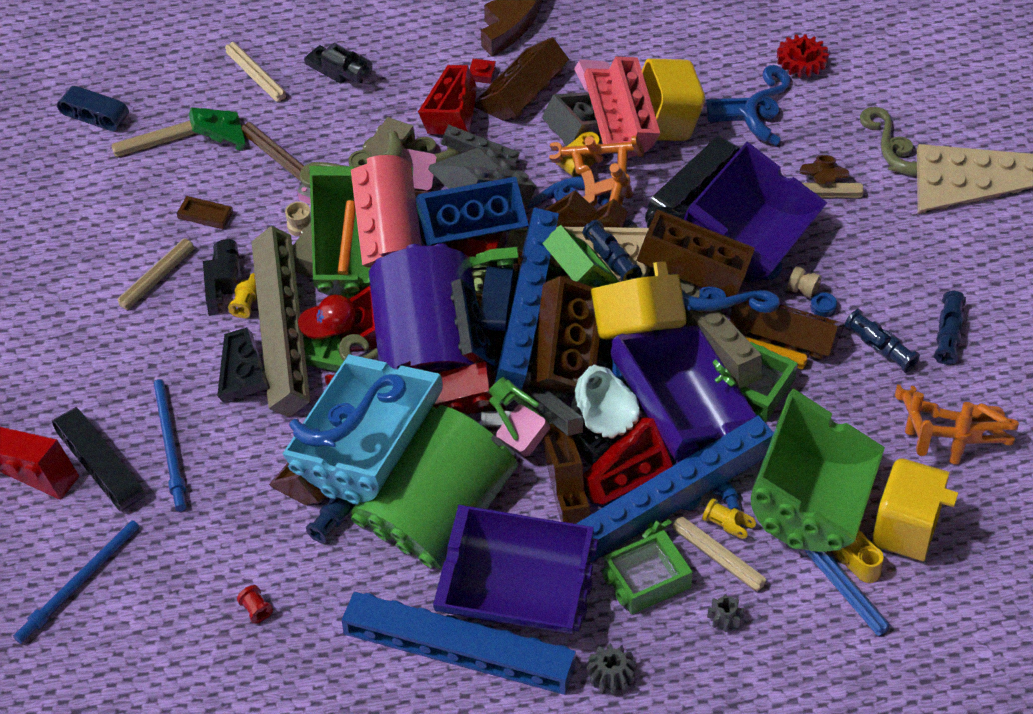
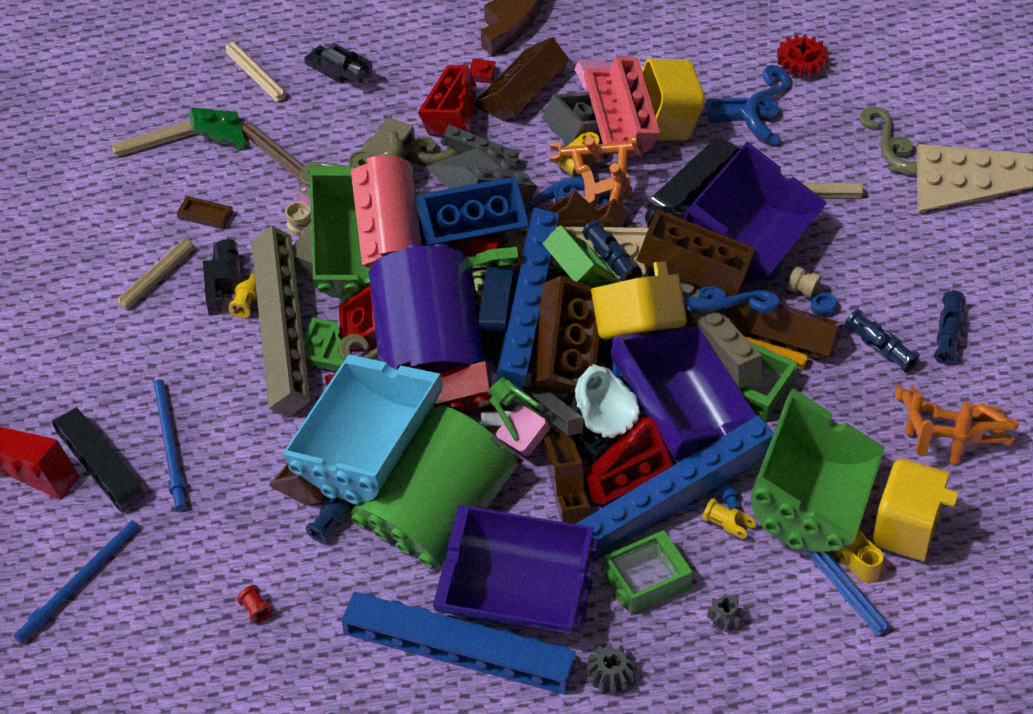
(93, 108): dark blue beam -> none
(240, 366): black wing -> none
(332, 317): red cap -> none
(347, 235): orange bar -> none
(353, 416): blue plant -> none
(420, 163): bright pink piece -> none
(467, 319): black wing -> none
(657, 527): bright green plant -> none
(719, 554): tan axle -> none
(724, 374): bright green plant -> none
(824, 170): reddish brown plate -> none

